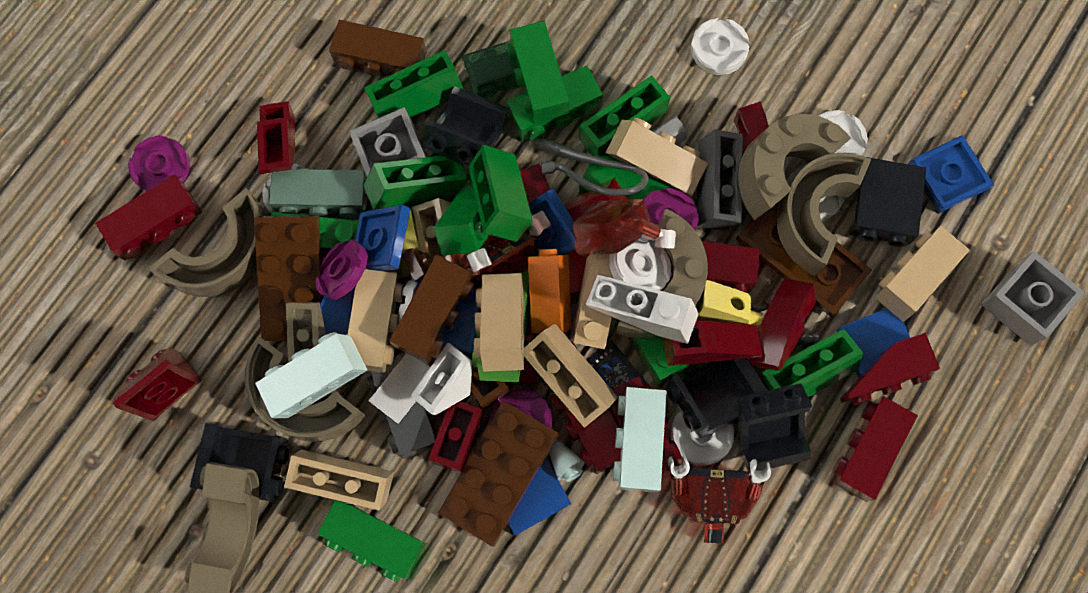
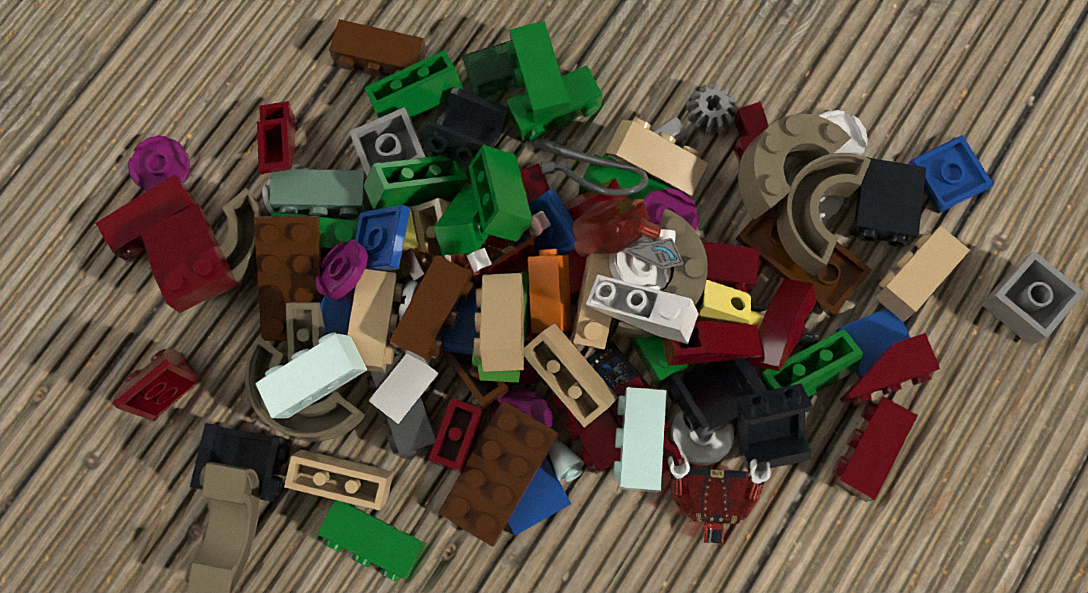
(187, 259): none -> dark red slope
(445, 381): white slope -> none
(644, 101): green brick -> none
(659, 253): none -> light grey sticker
(718, 189): dark grey brick -> none
(720, 46): white tile -> none
(721, 114): none -> light grey gear

